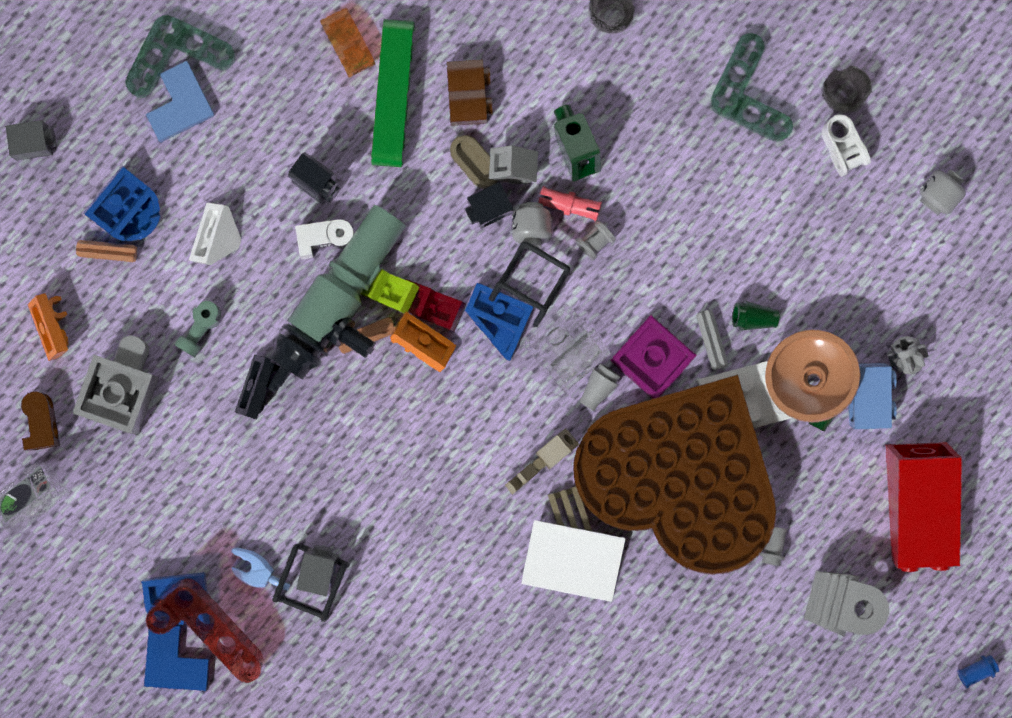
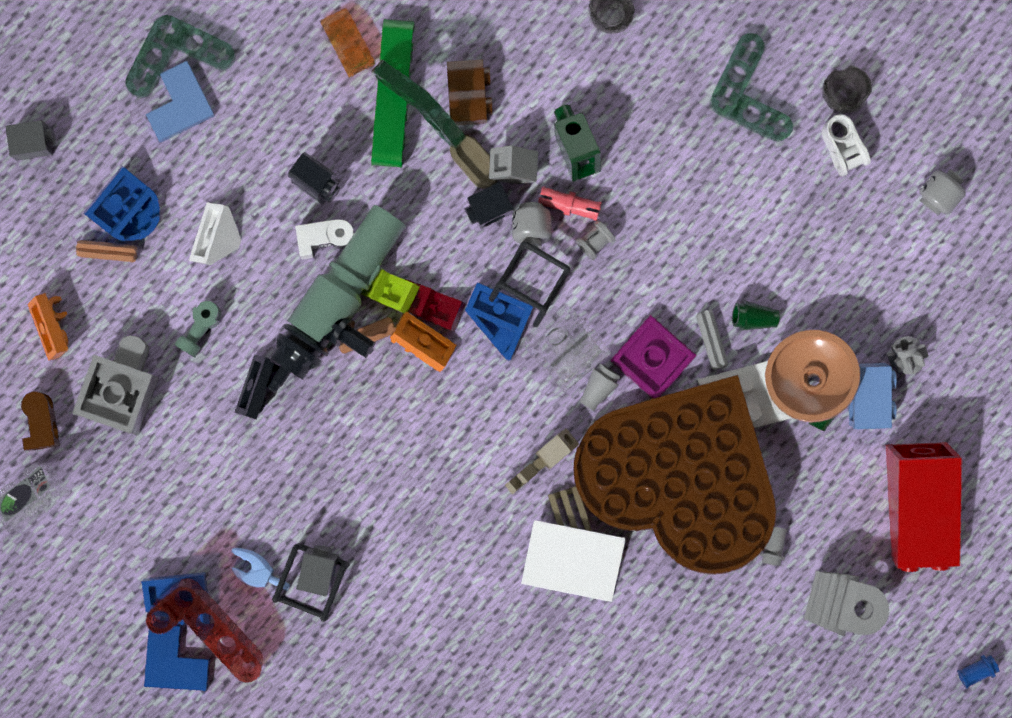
(422, 101): none -> clear green beam

